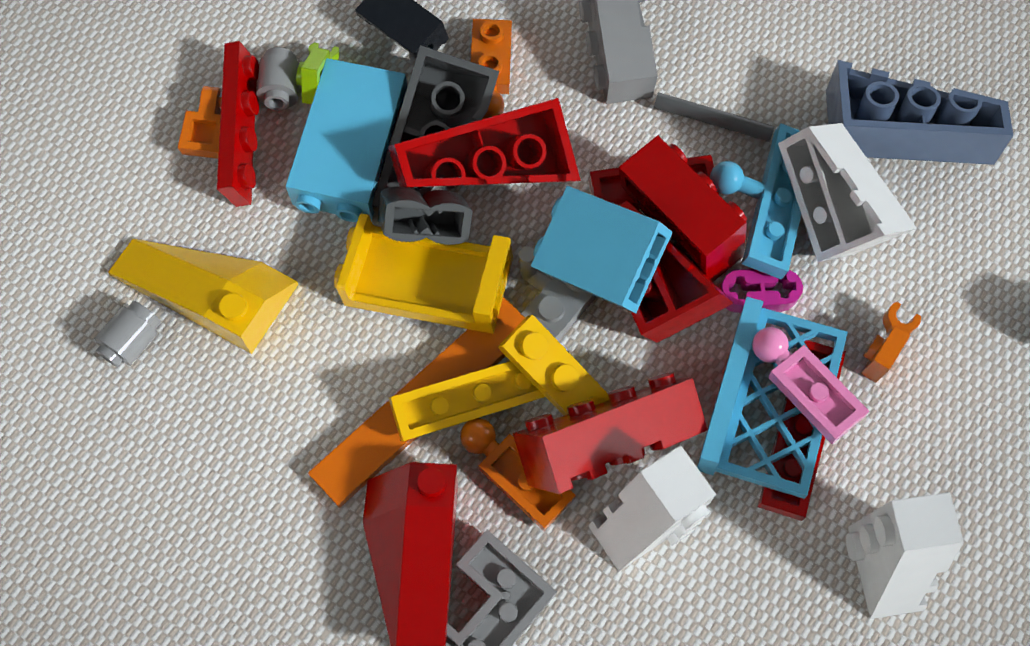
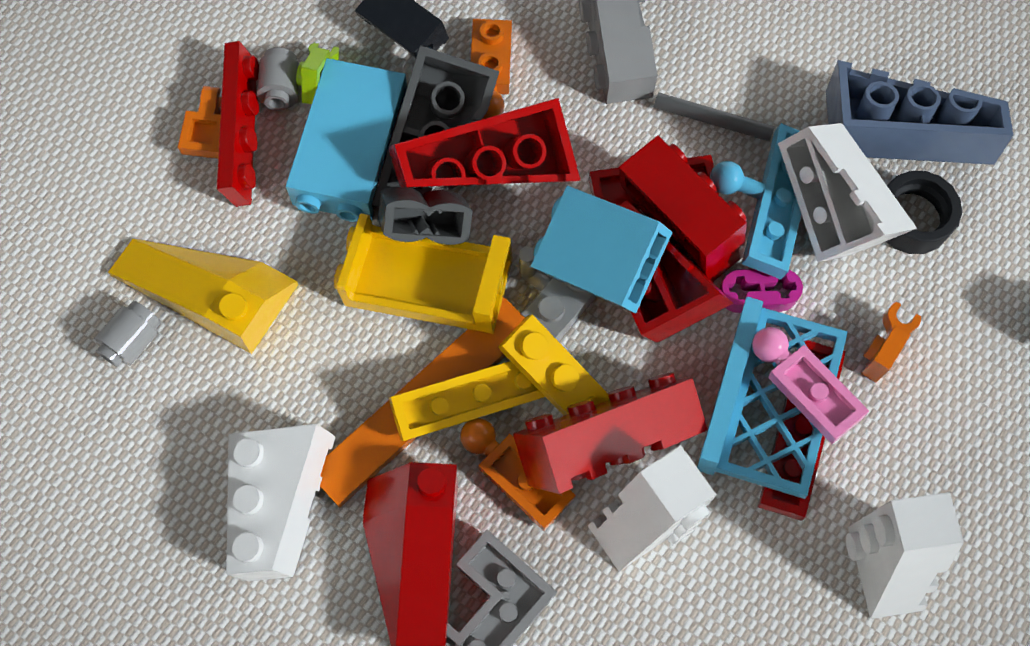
(270, 498): none -> white wedge
(943, 198): none -> black tyre

